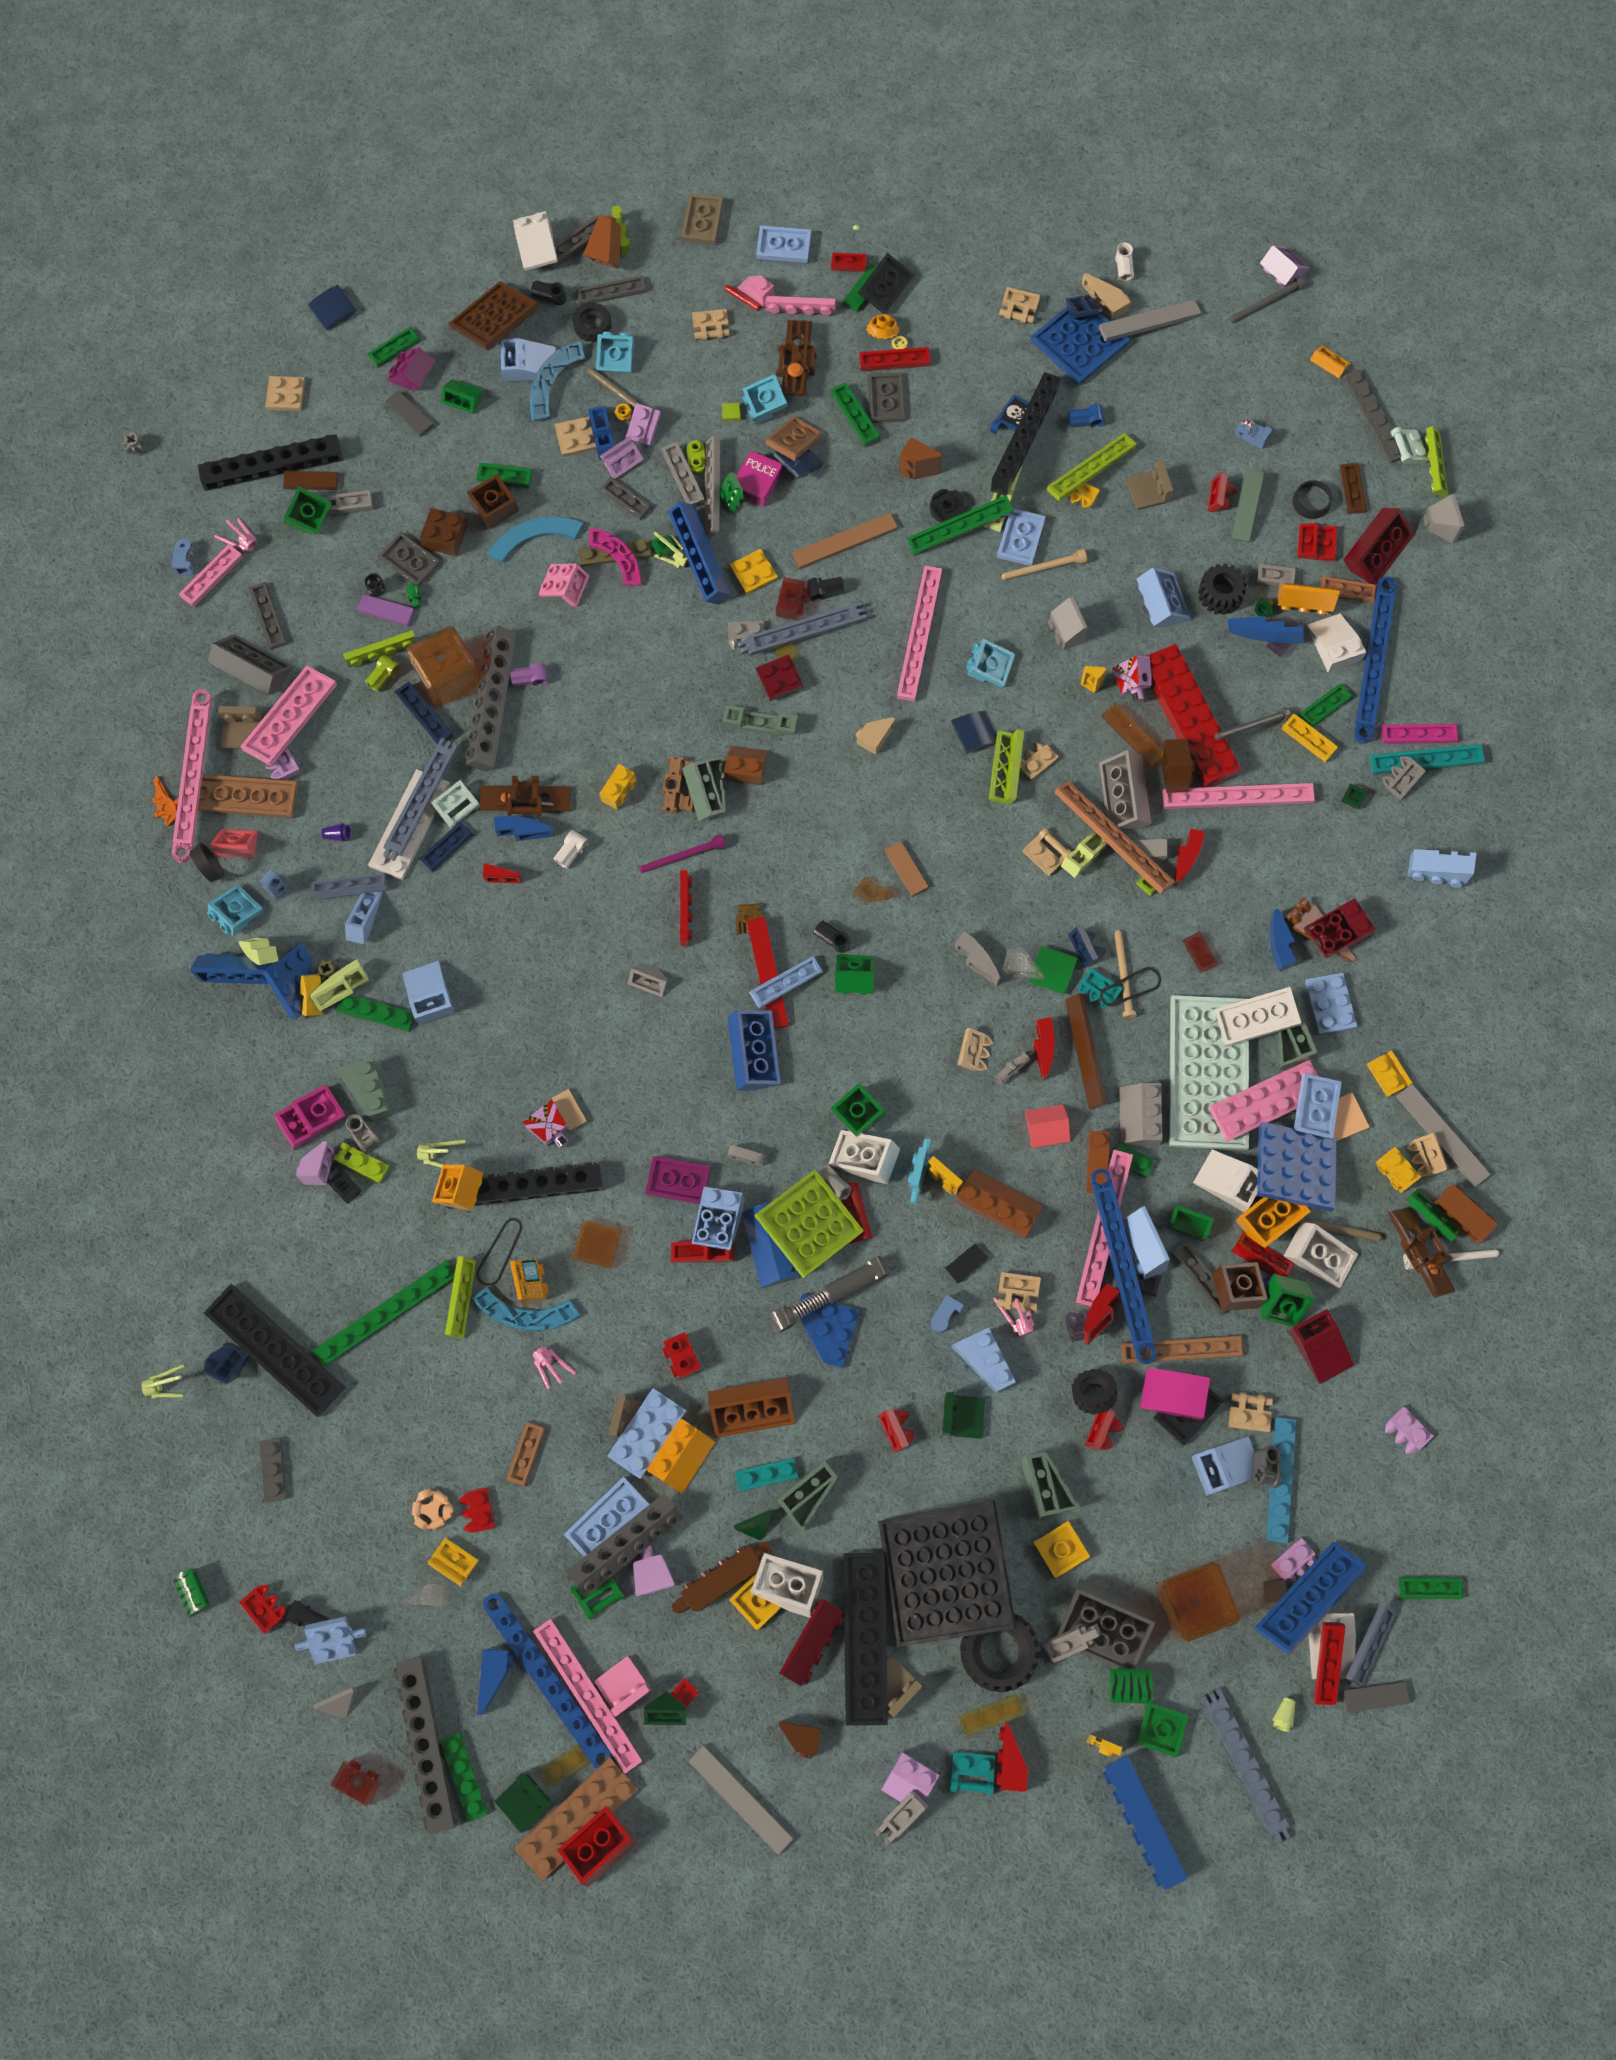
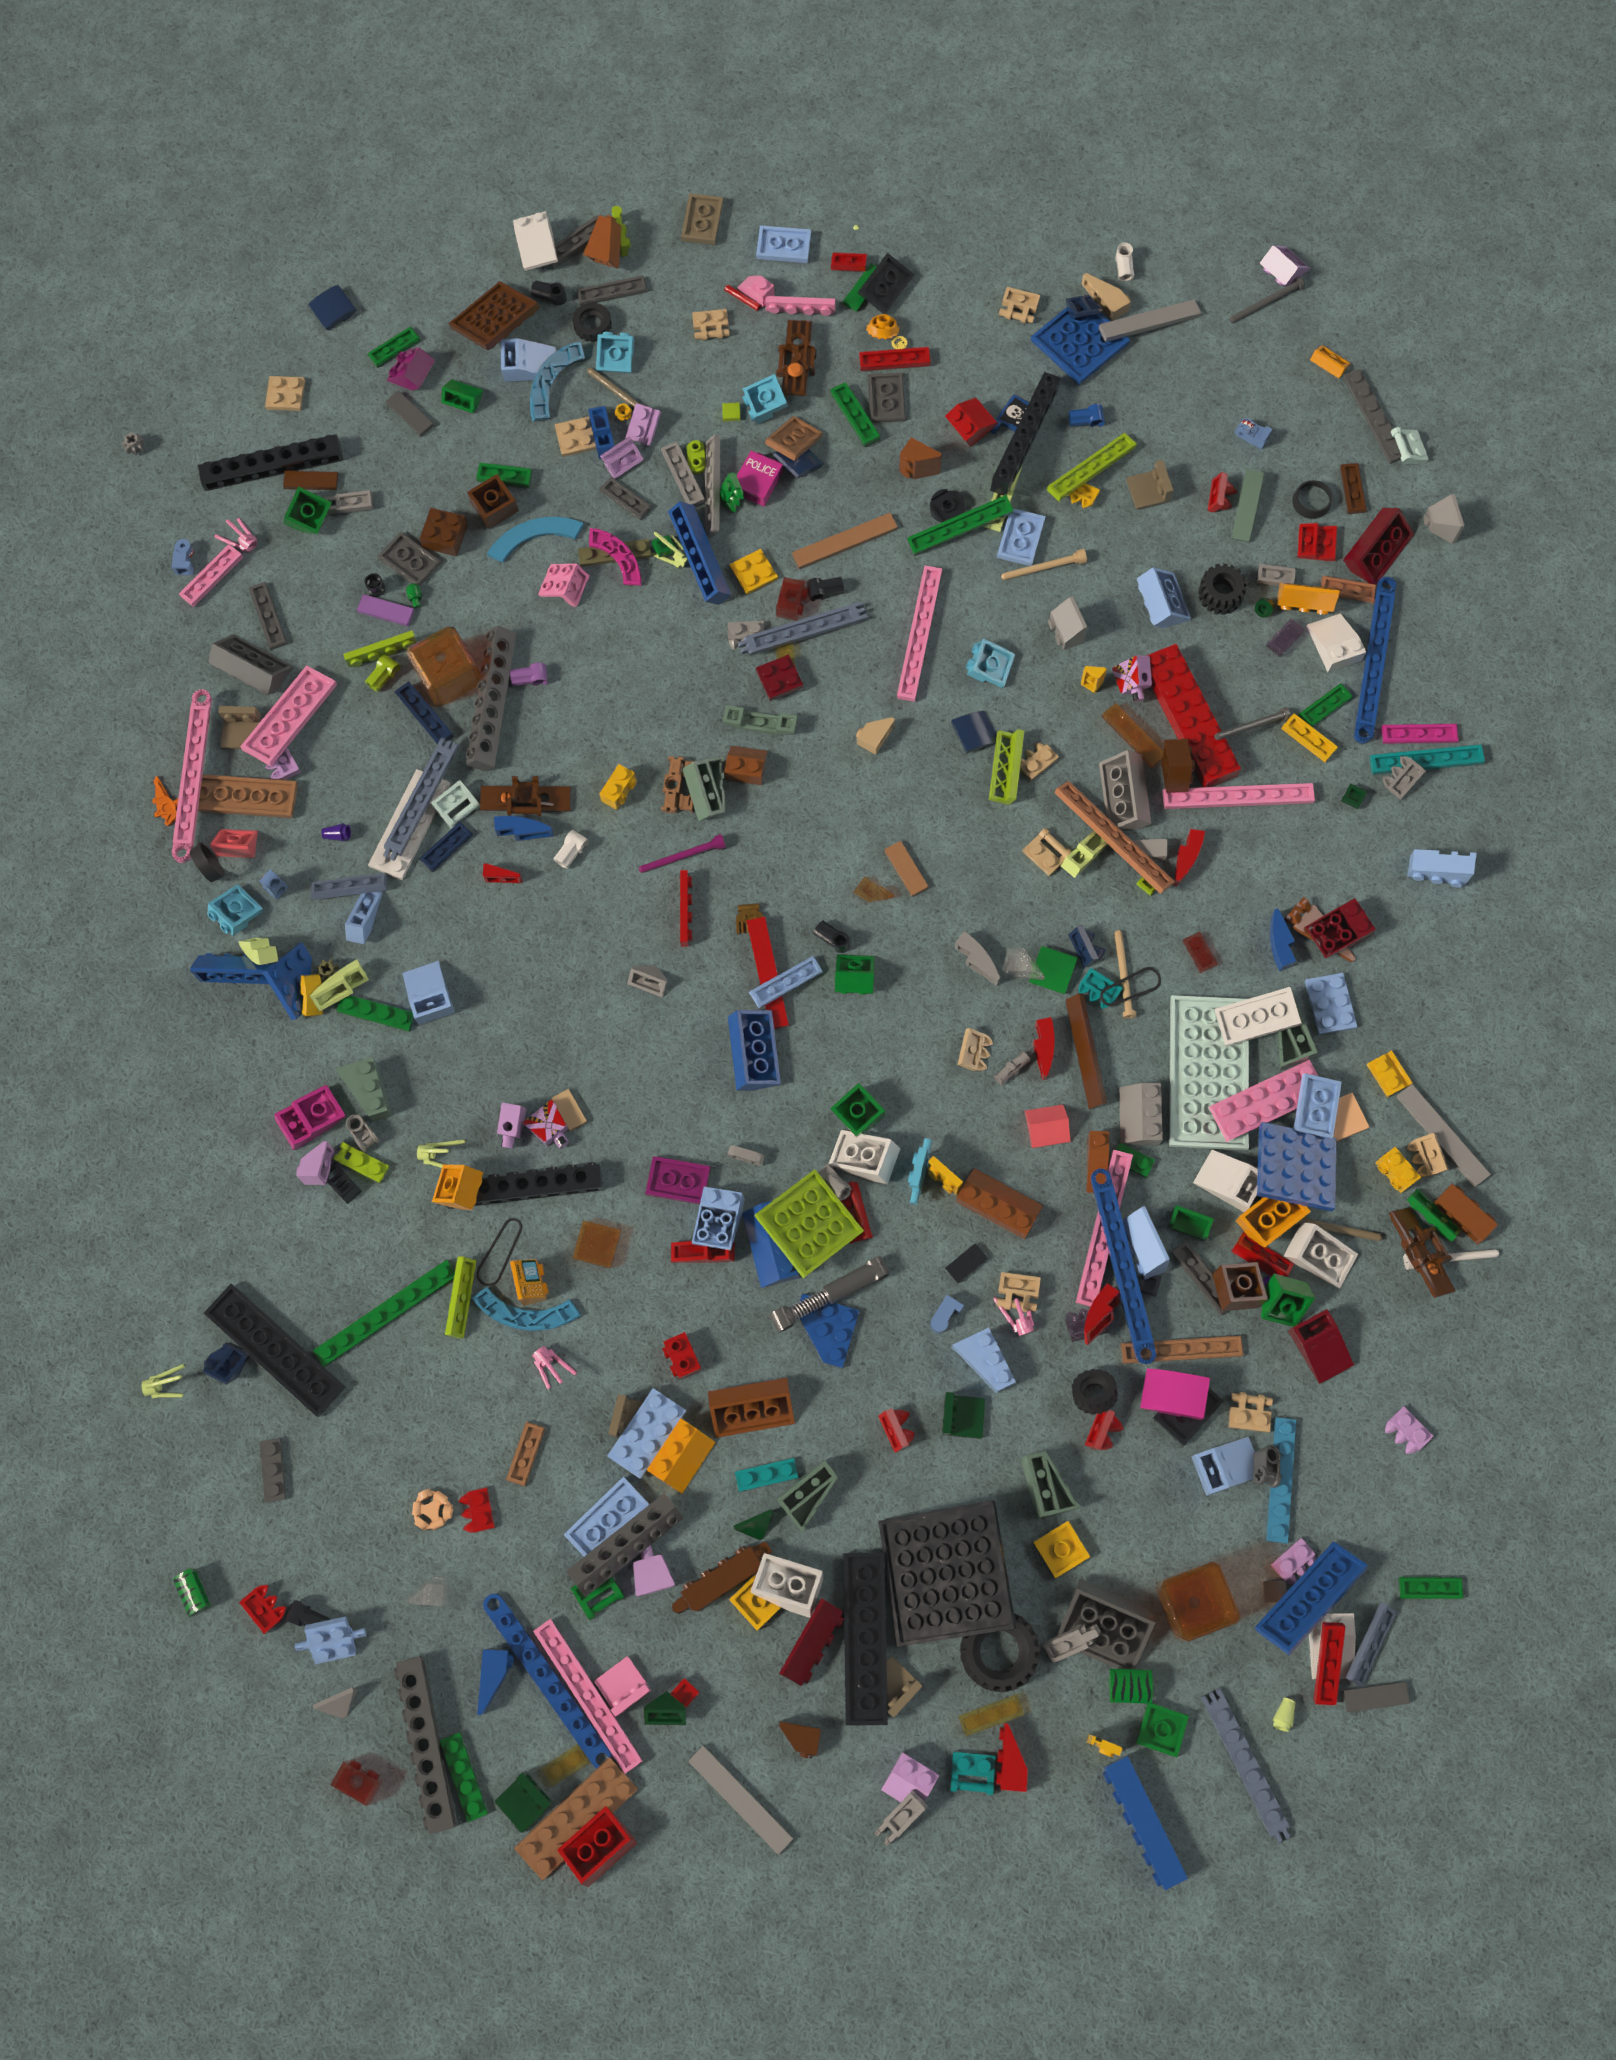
(452, 1562): yellow plate -> none
(512, 1115): none -> lavender torso
(971, 420): none -> red slope
(1259, 629): blue slope -> none
(1436, 459): lime plate -> none

